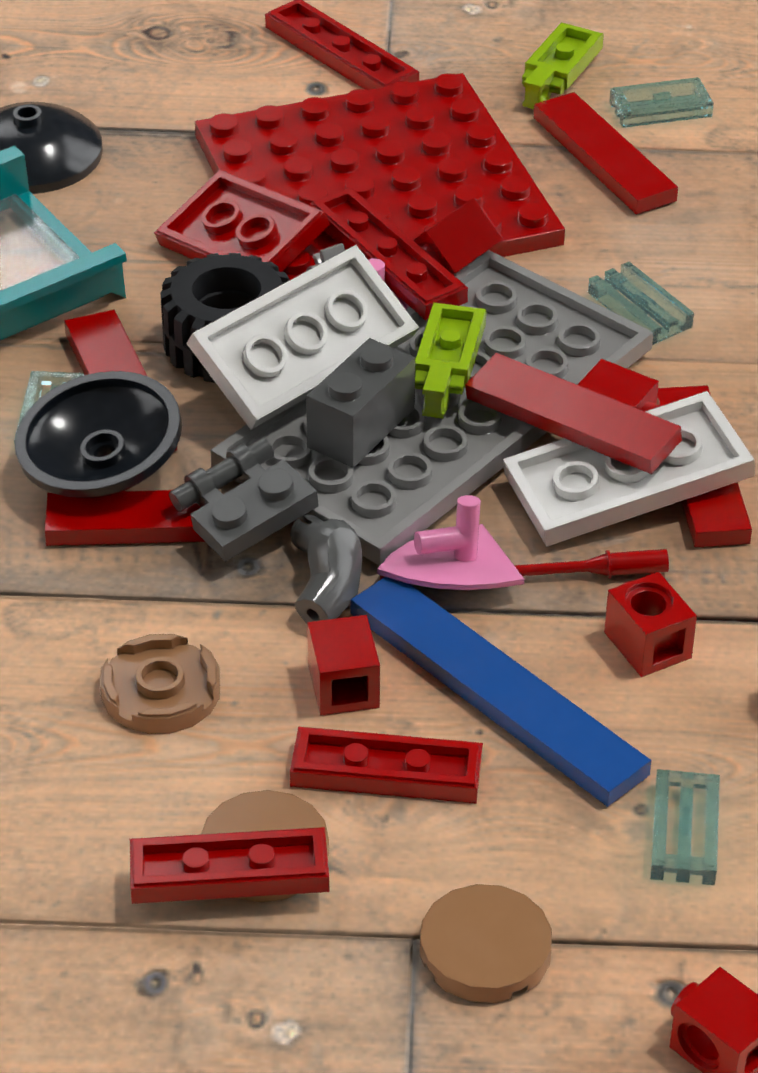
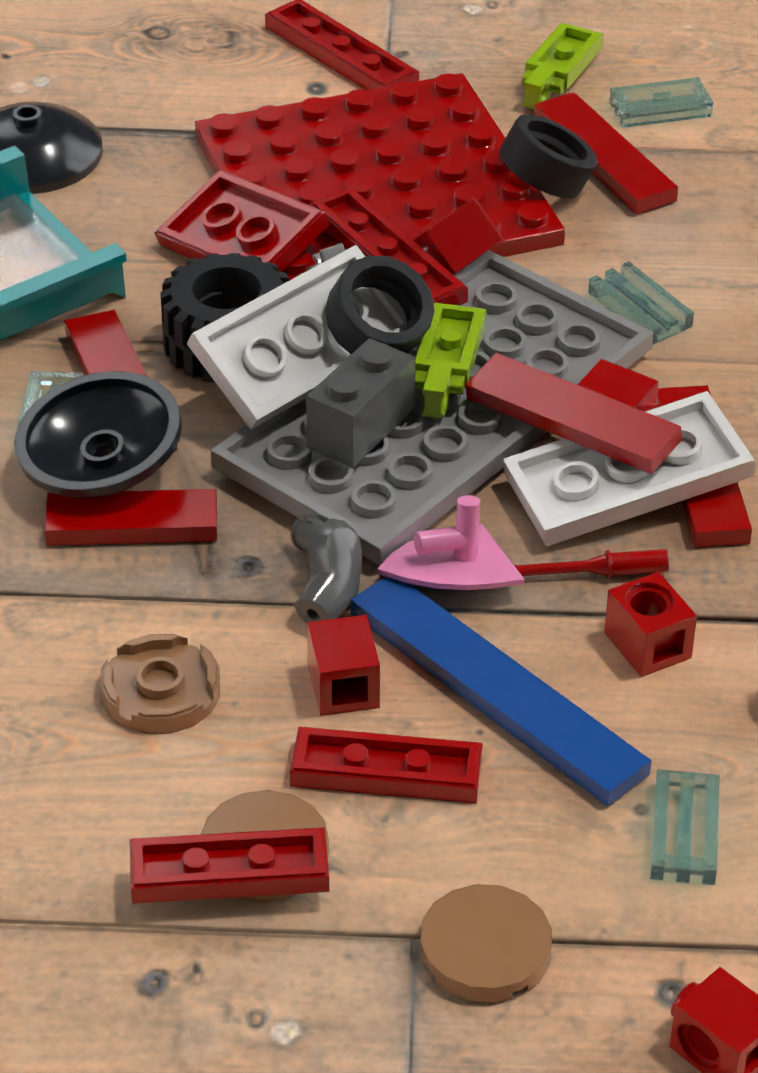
(249, 511): dark grey plate -> none
(390, 277): none -> black tyre
(548, 156): none -> black tyre

